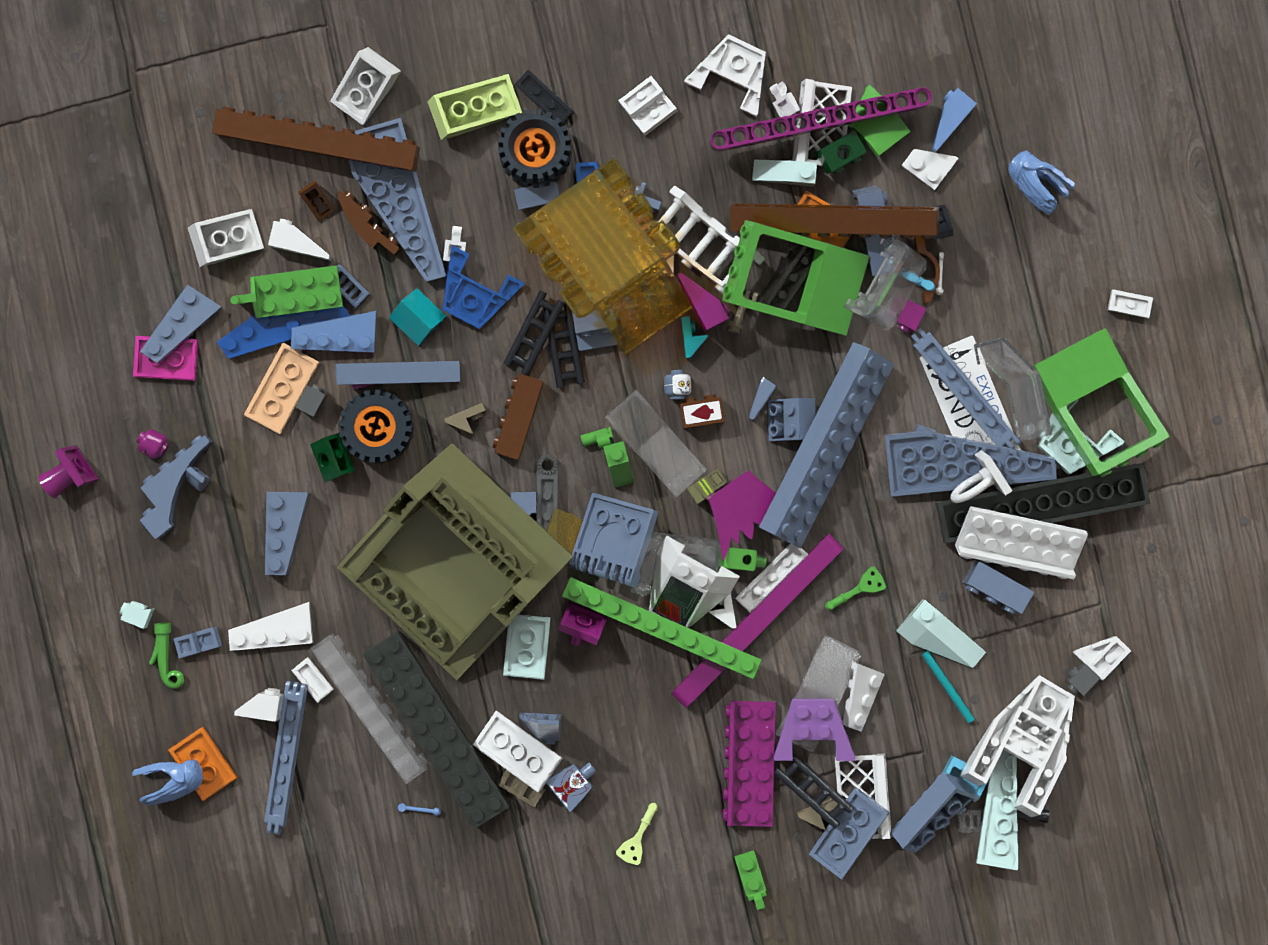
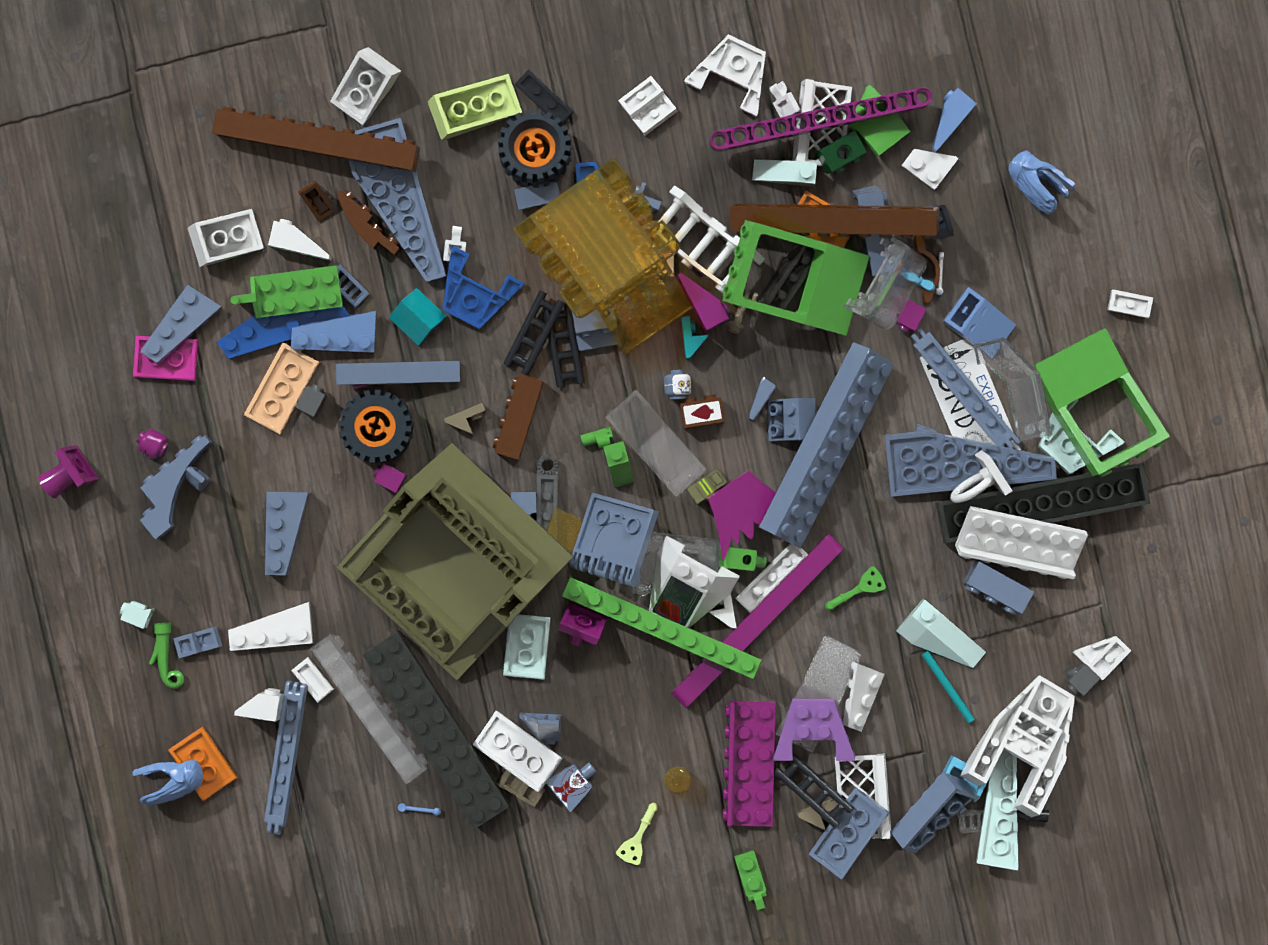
(332, 457): dark green brick -> none
(389, 477): none -> magenta brick
(677, 779): none -> clear yellow head
(977, 319): none -> medium blue slope

